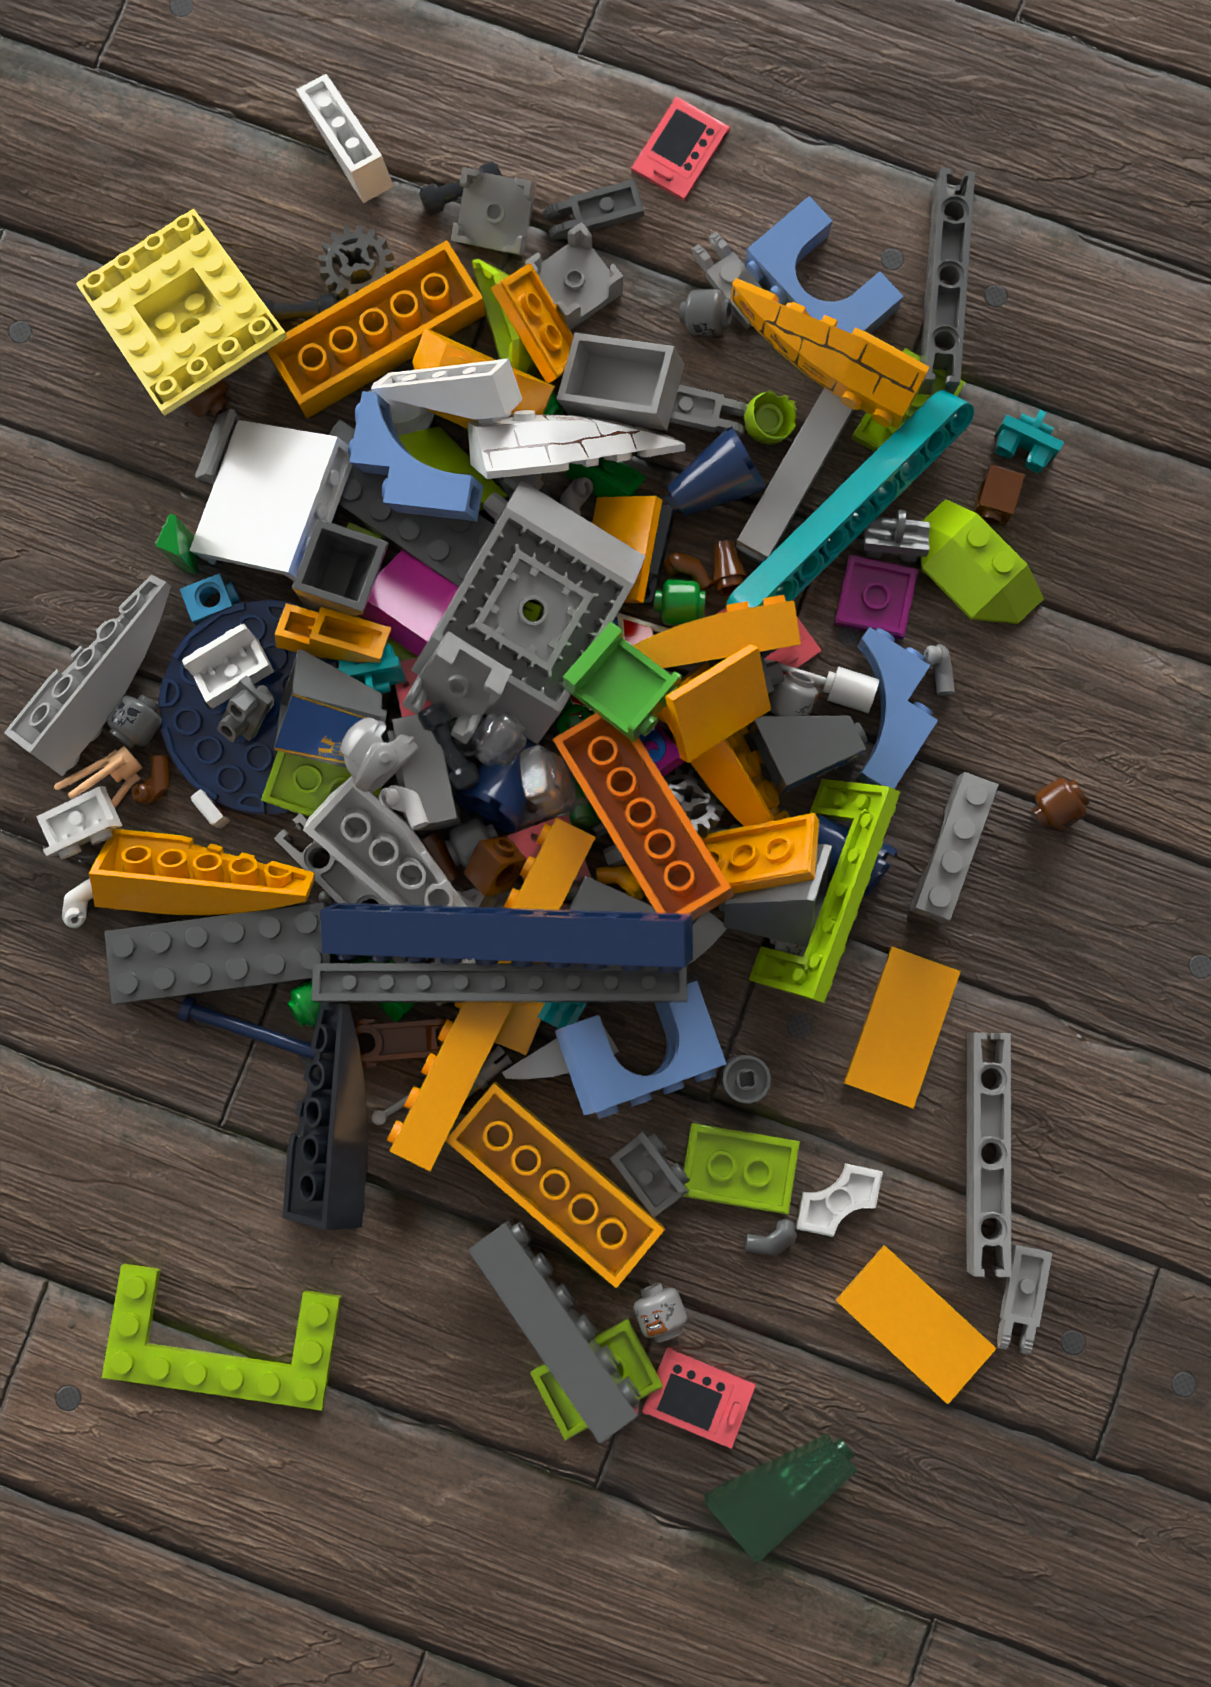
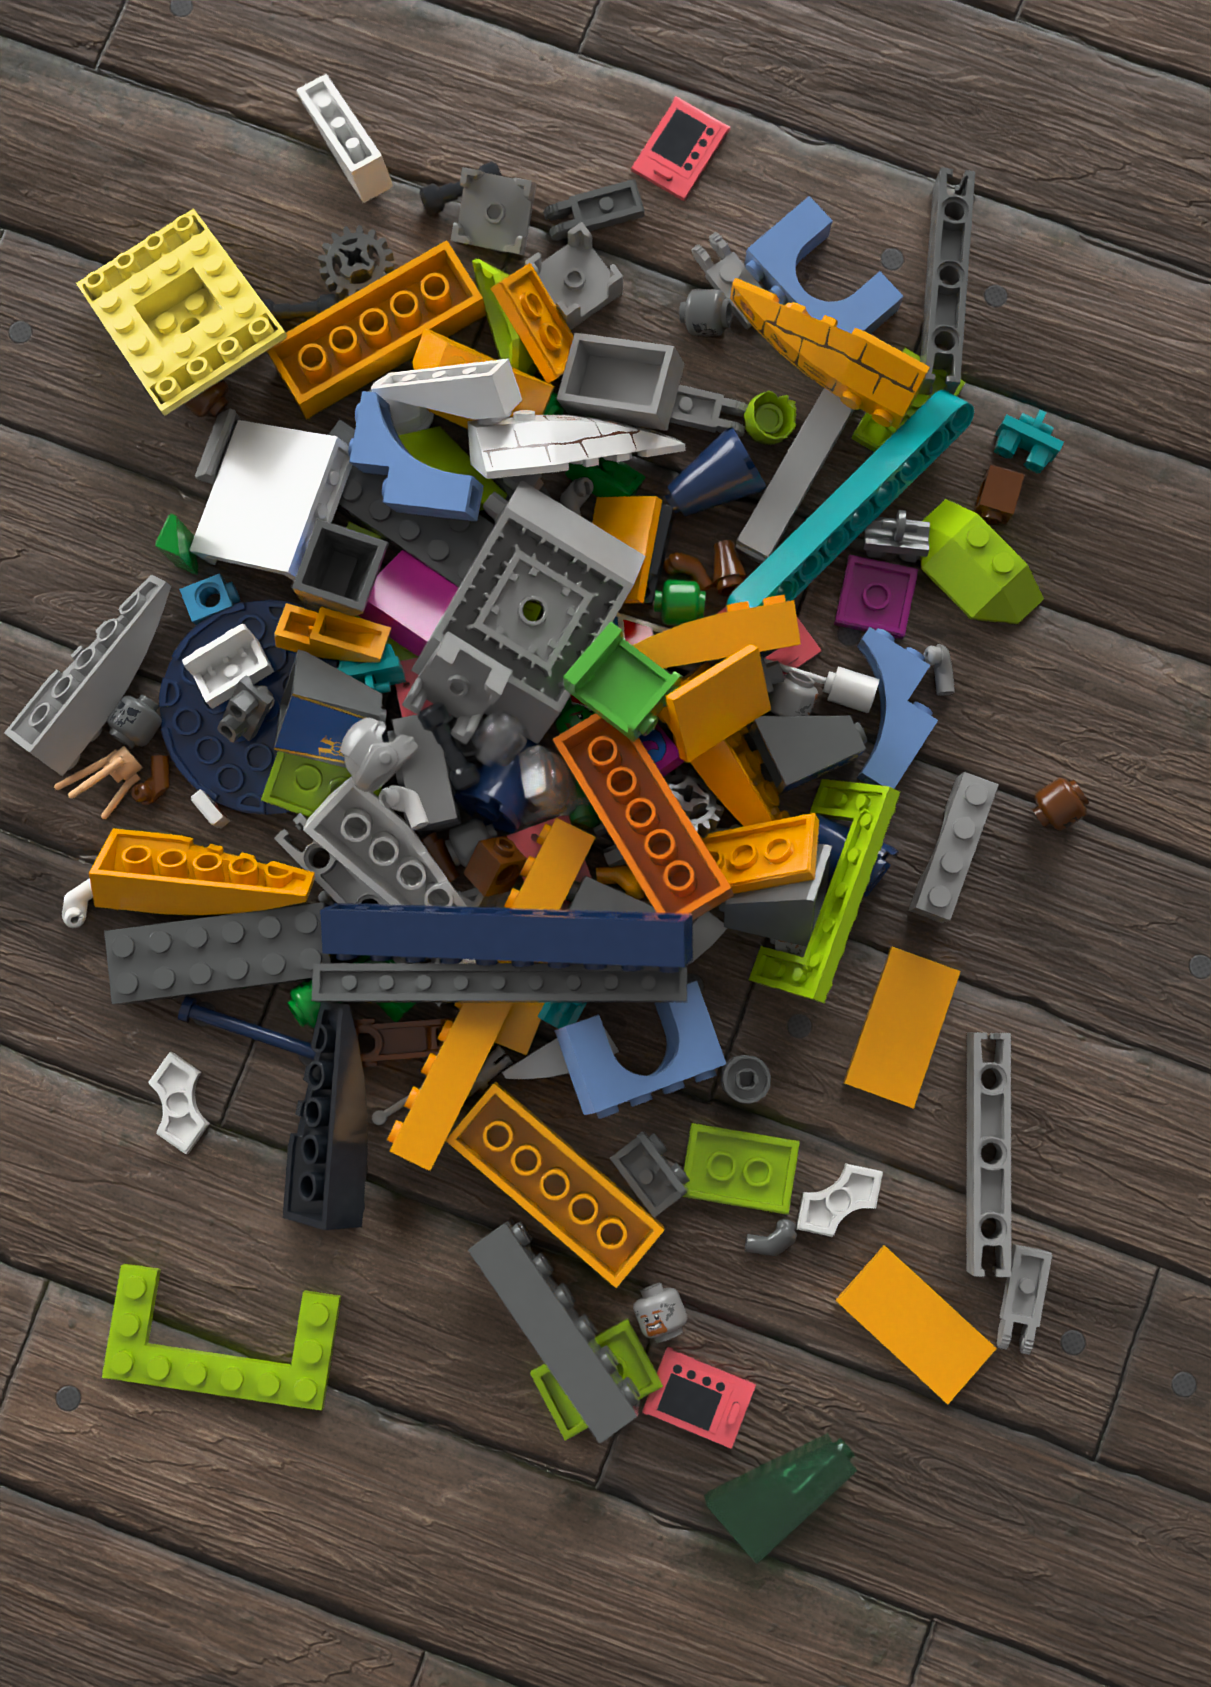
(77, 822): white bracket -> none
(181, 1118): none -> white tile

